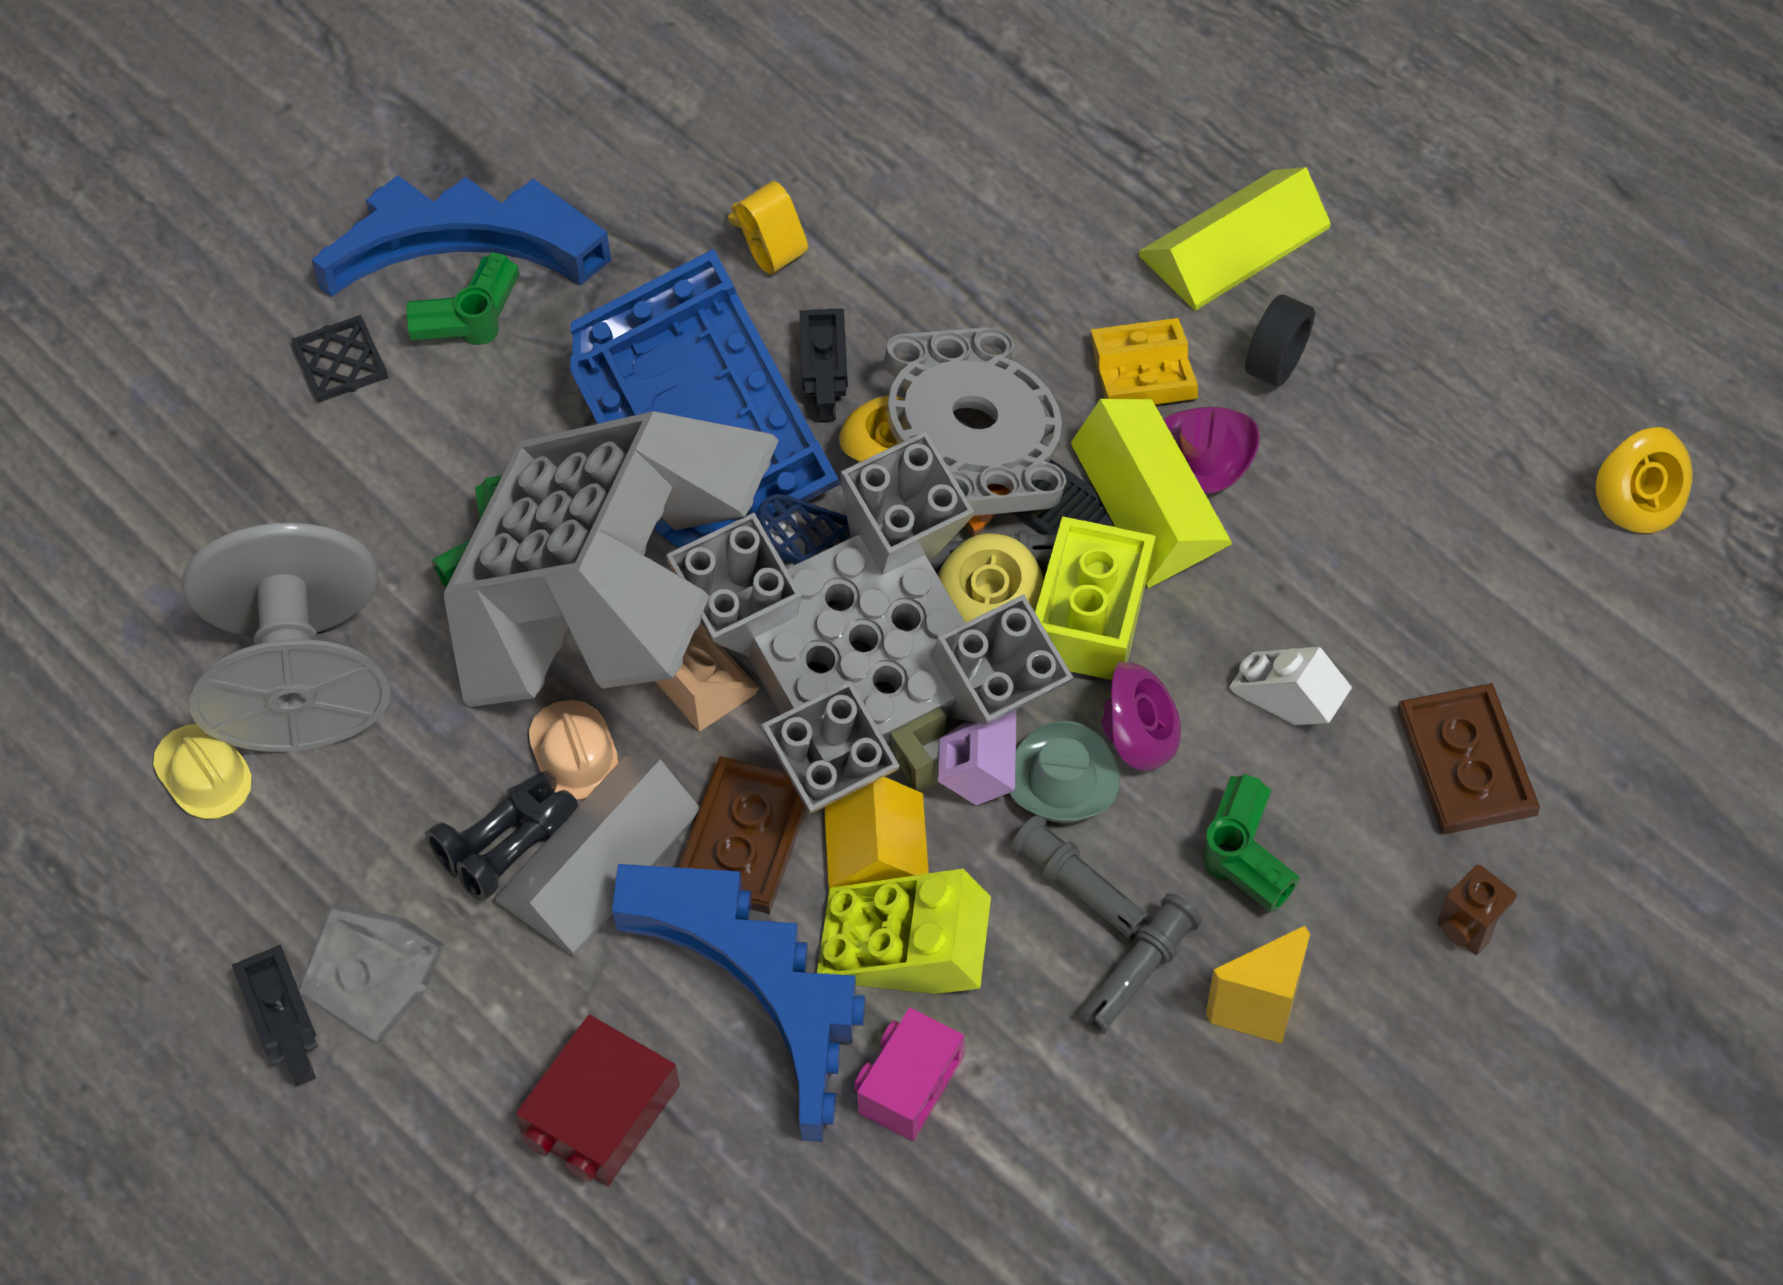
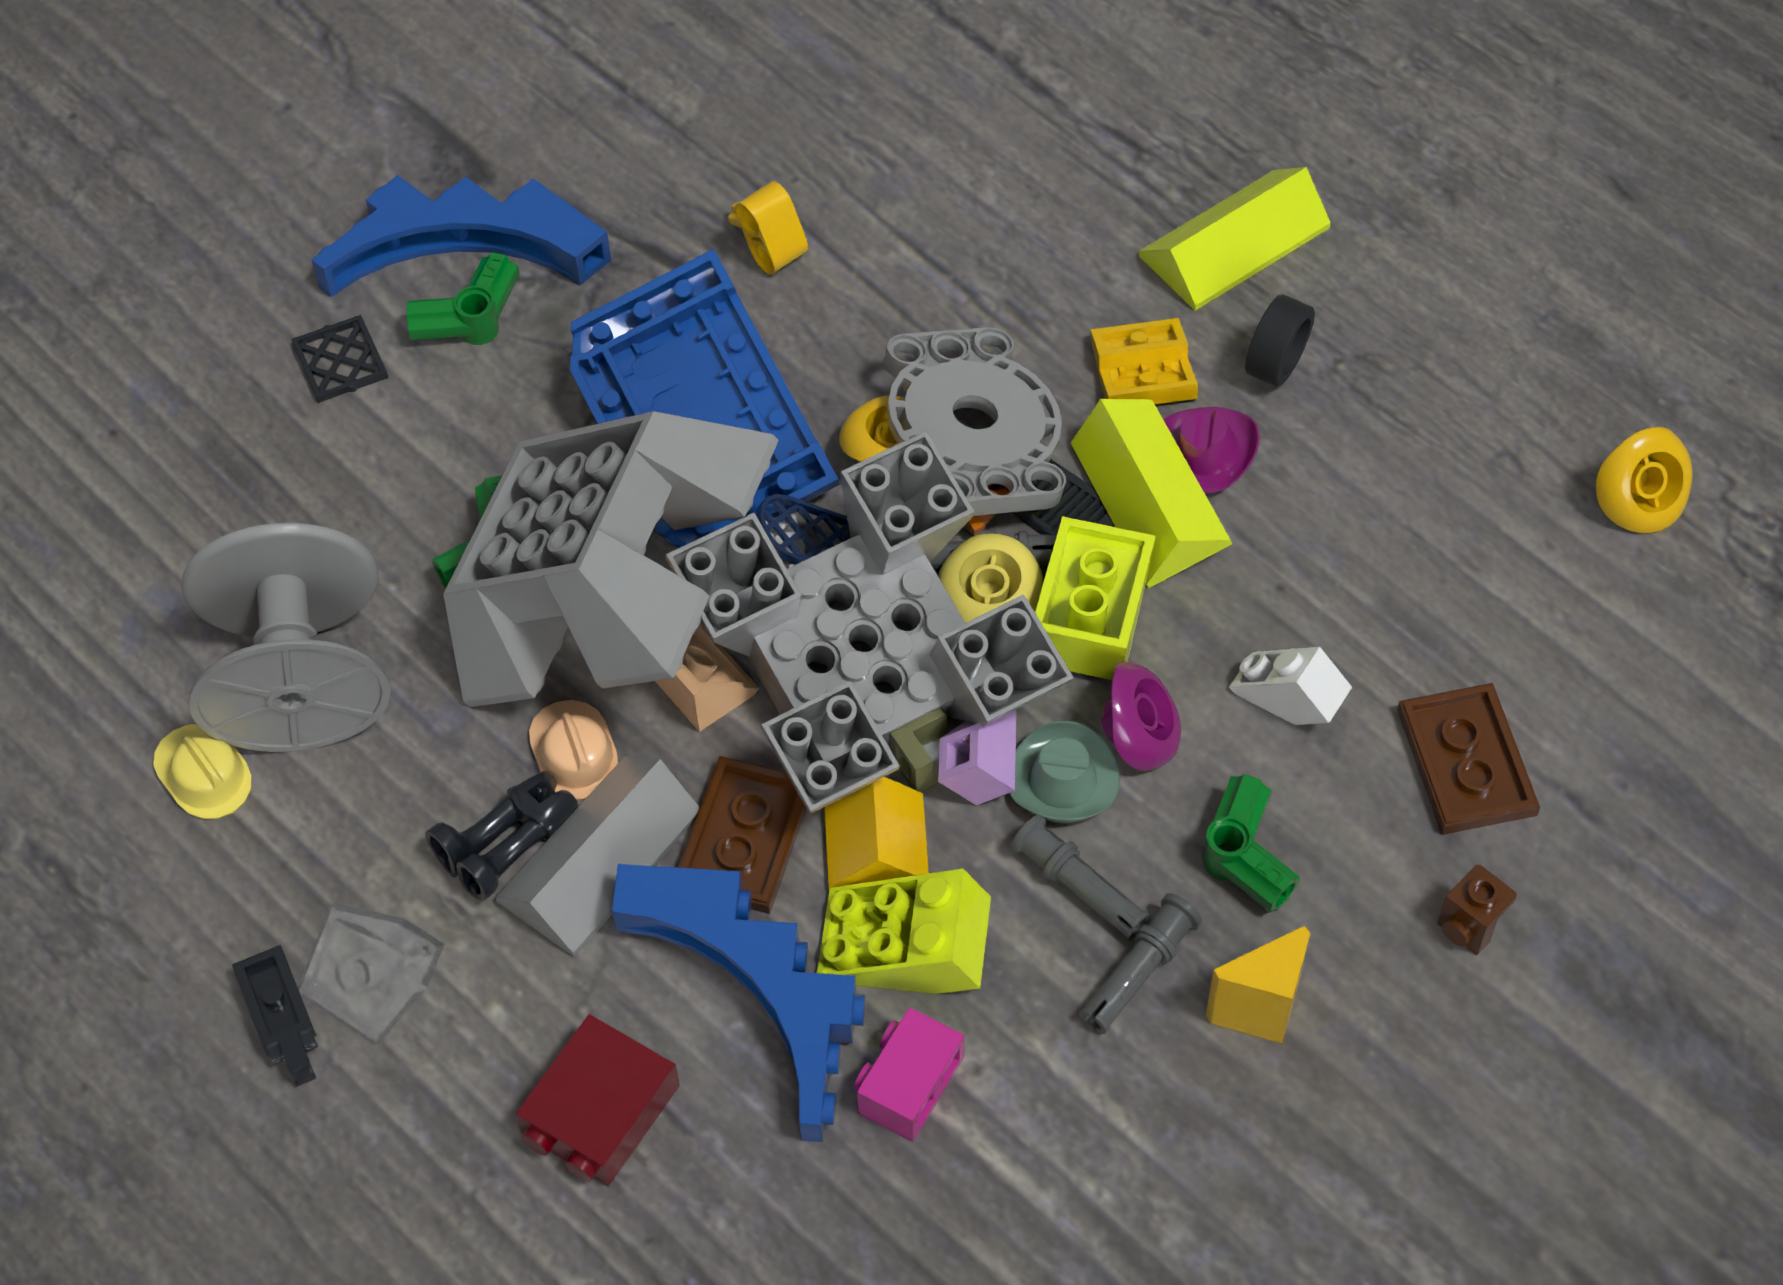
(823, 358): black hinge -> none

